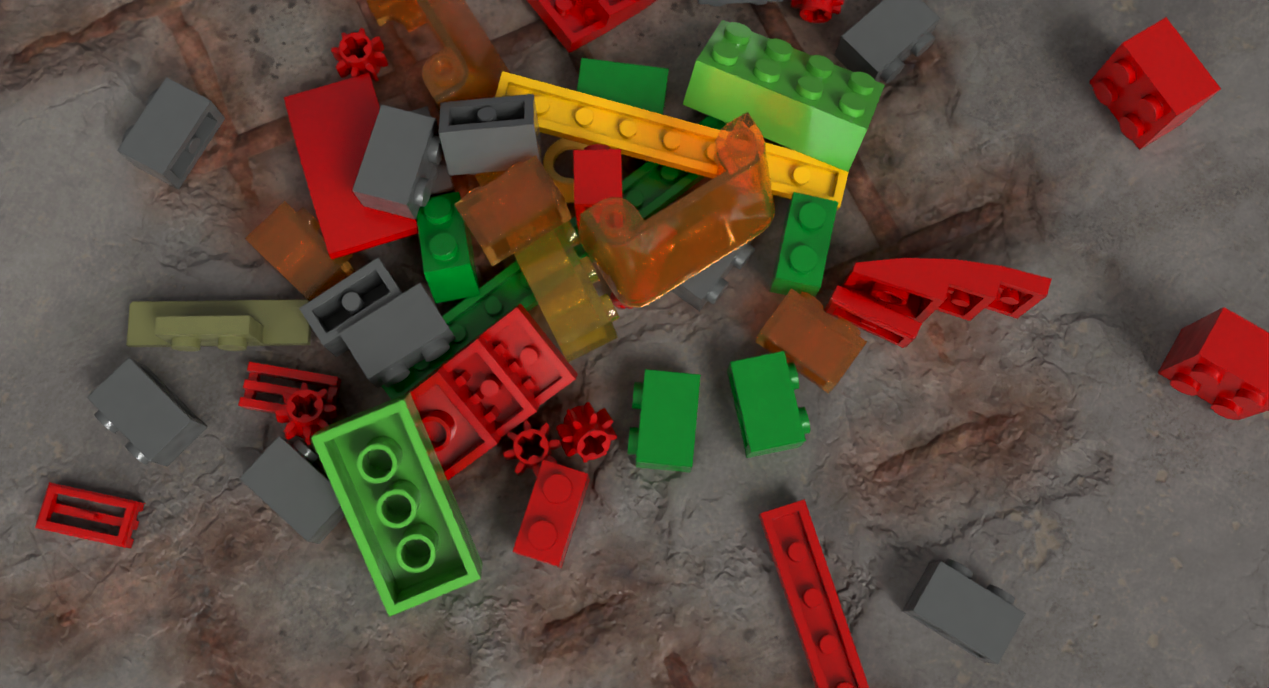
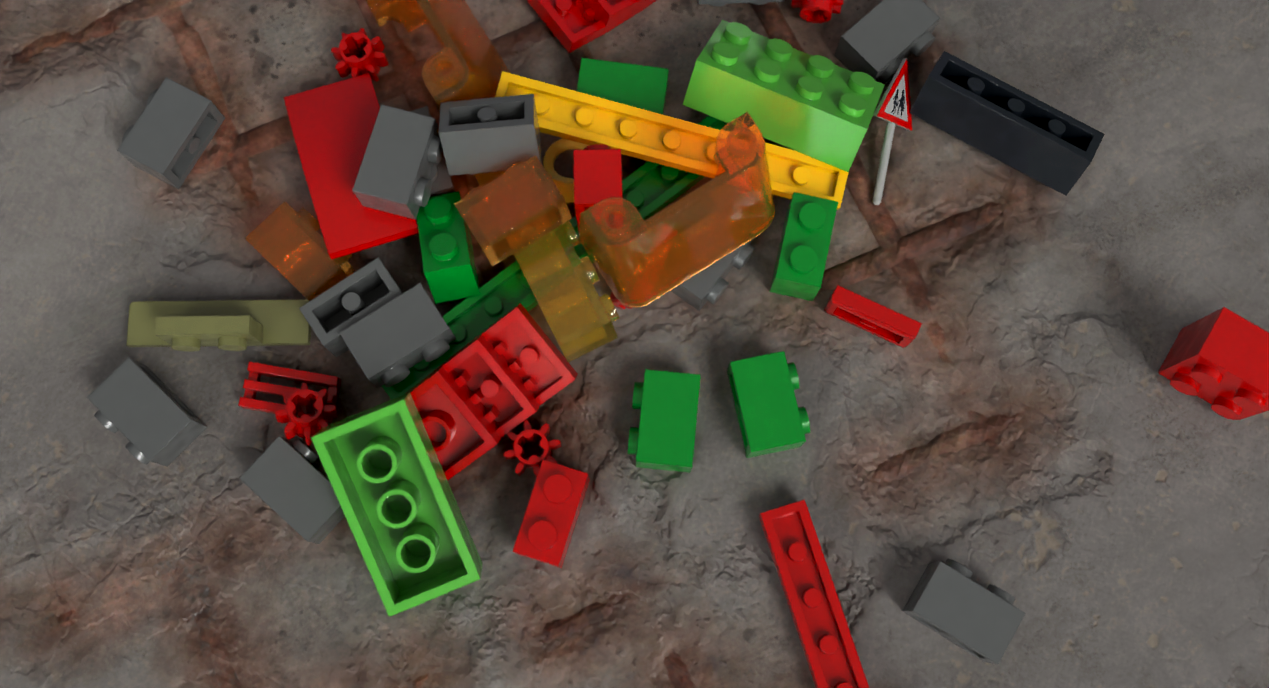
(127, 523): red tile -> none
(586, 432): red gear -> none
(812, 339): clear orange brick -> none
(895, 110): none -> light grey piece
(946, 285): red slope -> none
(1006, 123): none -> black brick
(1153, 83): red brick -> none

